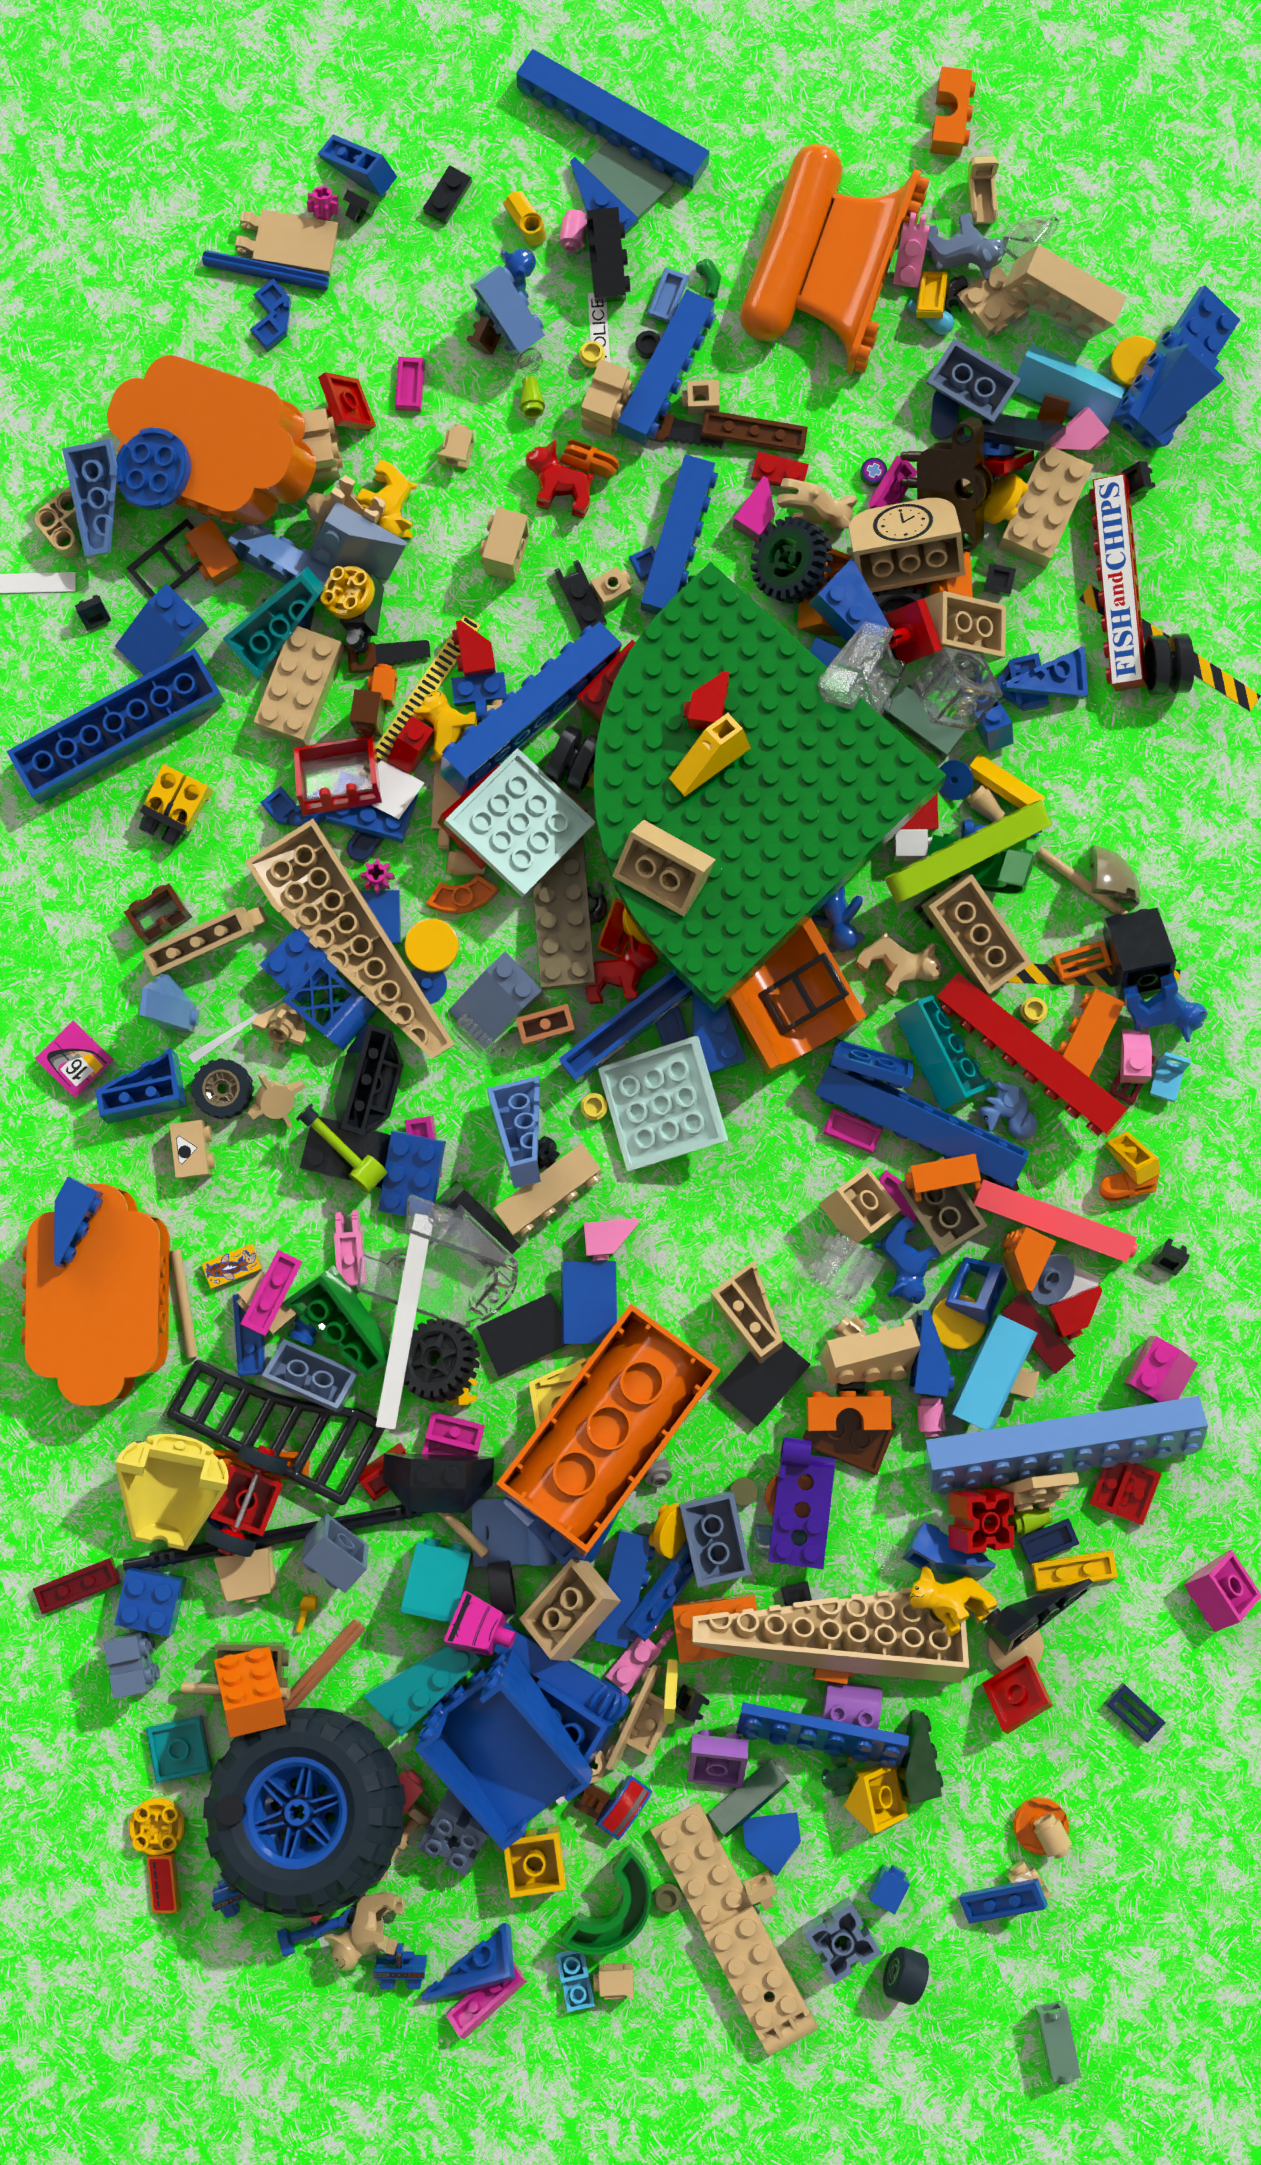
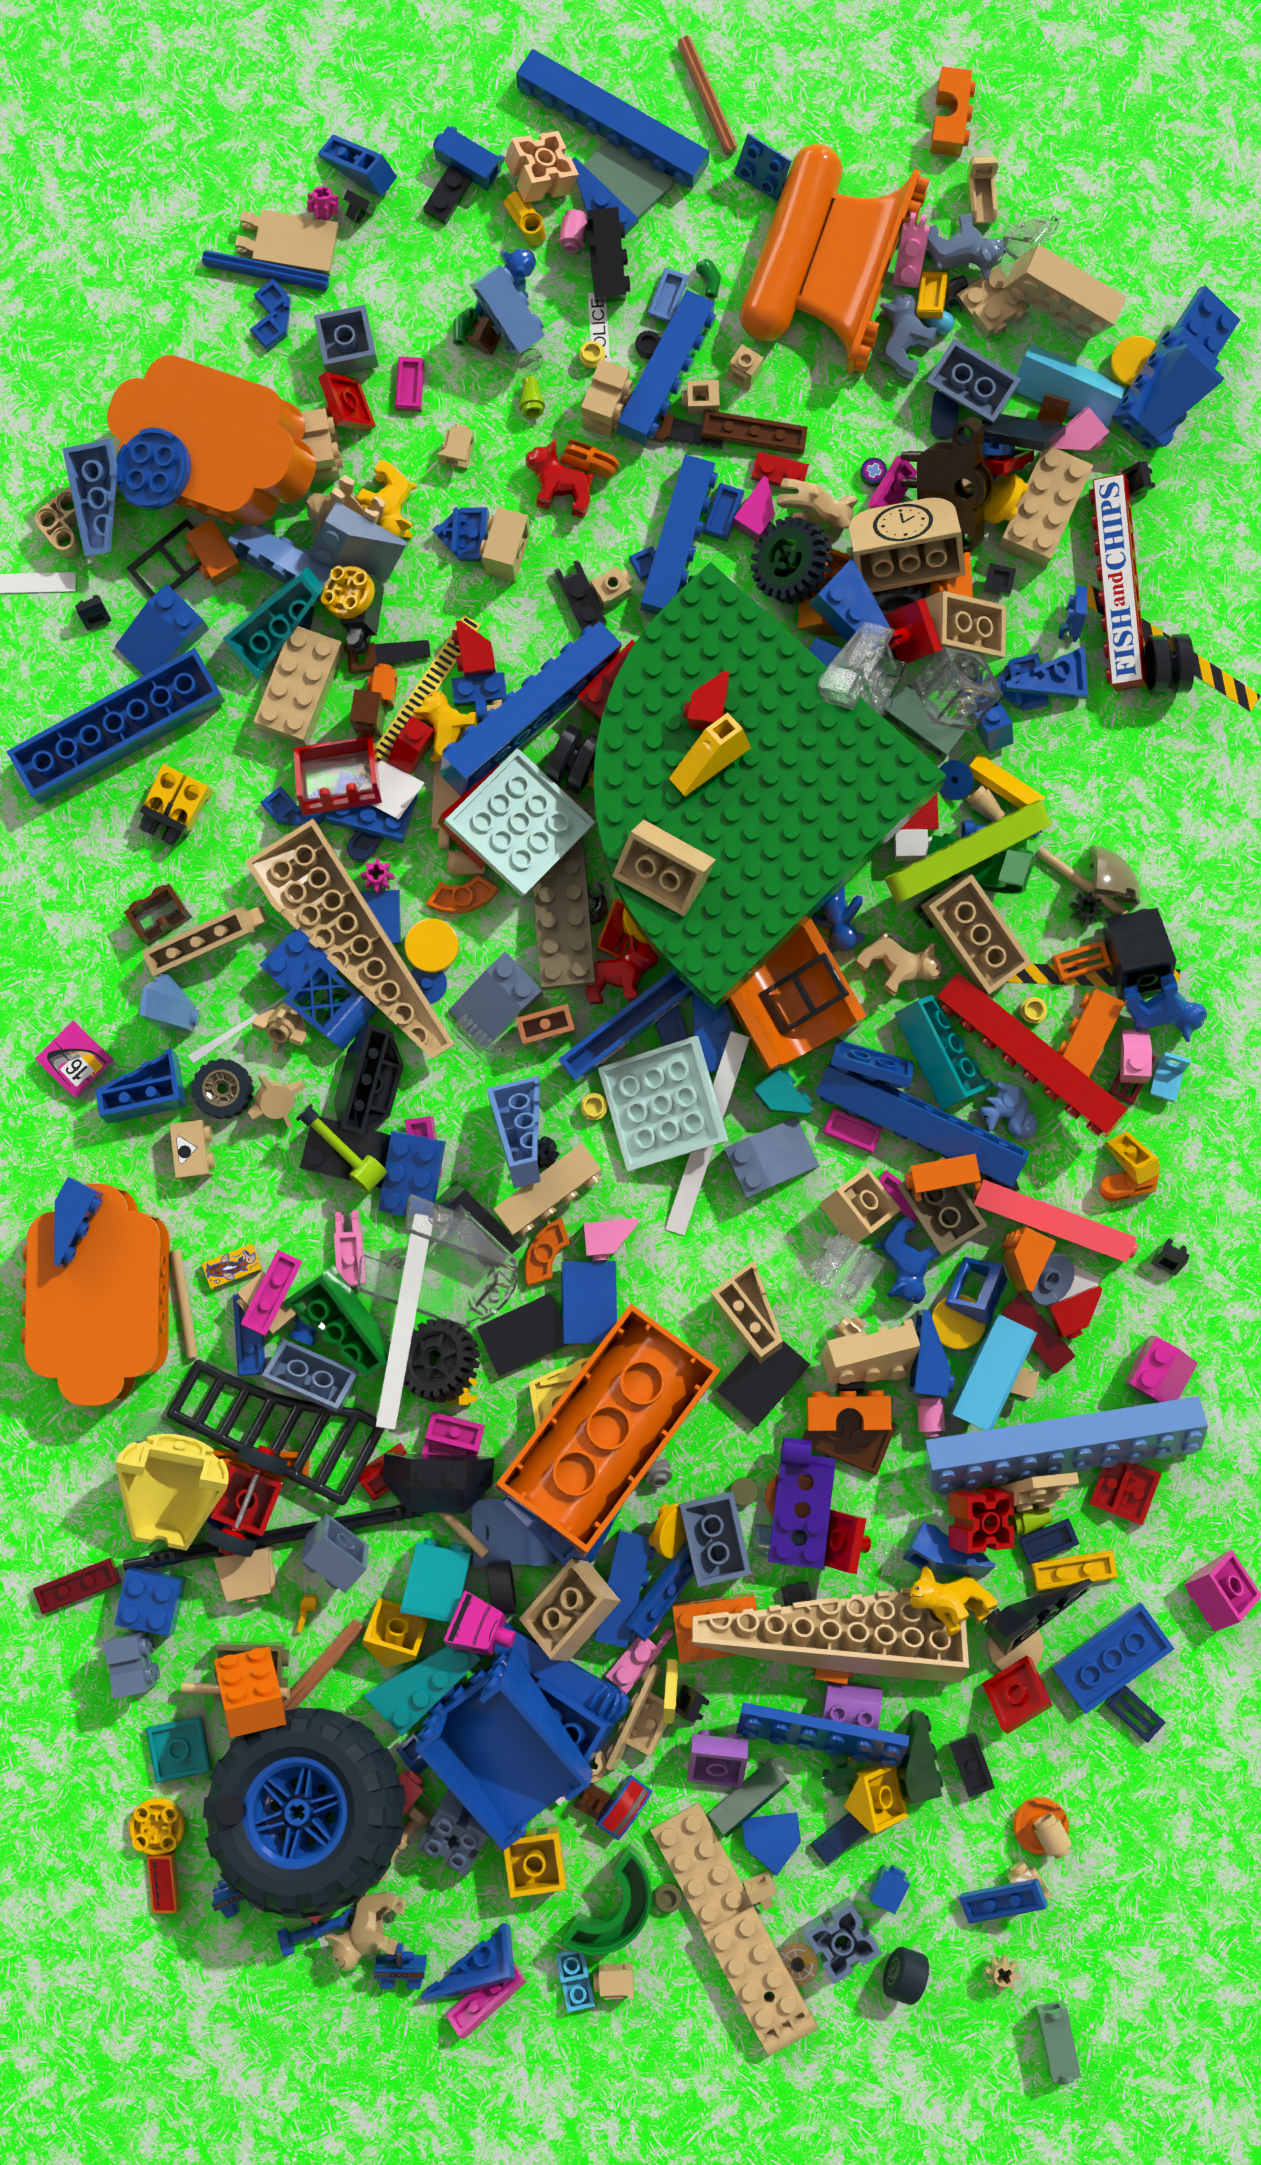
(346, 340): none -> sand blue brick
(394, 1635): none -> yellow slope
(410, 1755): none -> blue slope
(462, 324): none -> green arm
(464, 532): none -> blue slope
(468, 157): none -> blue brick
(541, 166): none -> light nougat brick
(543, 1251): none -> orange tile
(699, 1159): none -> white sticker
(707, 95): none -> nougat axle
(722, 512): none -> blue tile
(745, 367): none -> tan window
(762, 166): none -> blue hinge
(770, 1157): none -> sand blue slope
(781, 1096): none -> teal slope
(800, 1962): none -> tan piece
(839, 1838): none -> dark blue tile
(845, 1541): none -> red tile
(905, 334): none -> sand blue animal
(971, 1765): none -> black plate
(1006, 1981): none -> tan gear
(1076, 613): none -> blue plate
(1083, 916): none -> black gear
(1112, 1657): none -> blue plate

